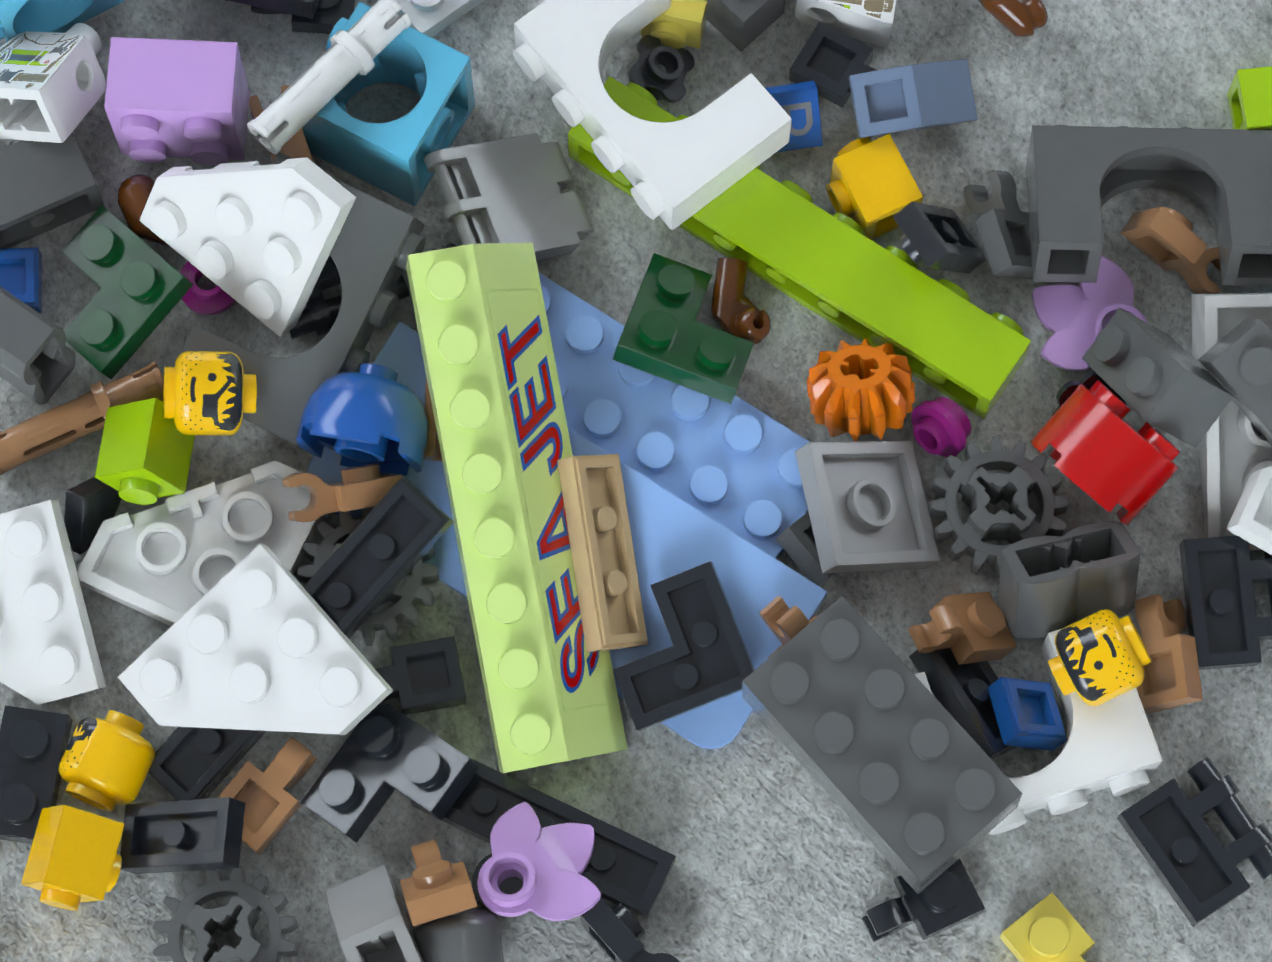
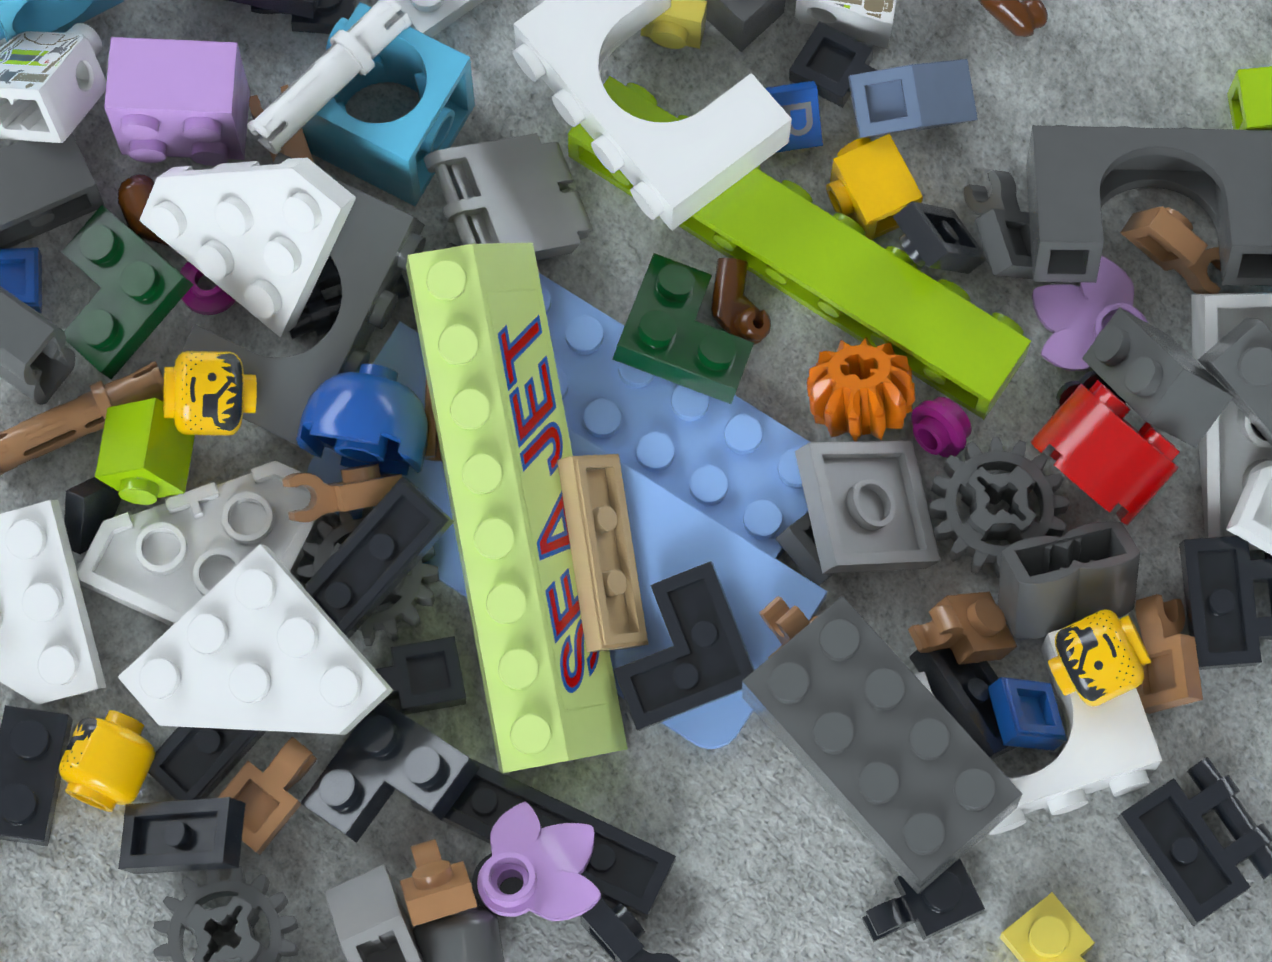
(73, 857): yellow brick -> none
(647, 75): black plate -> none

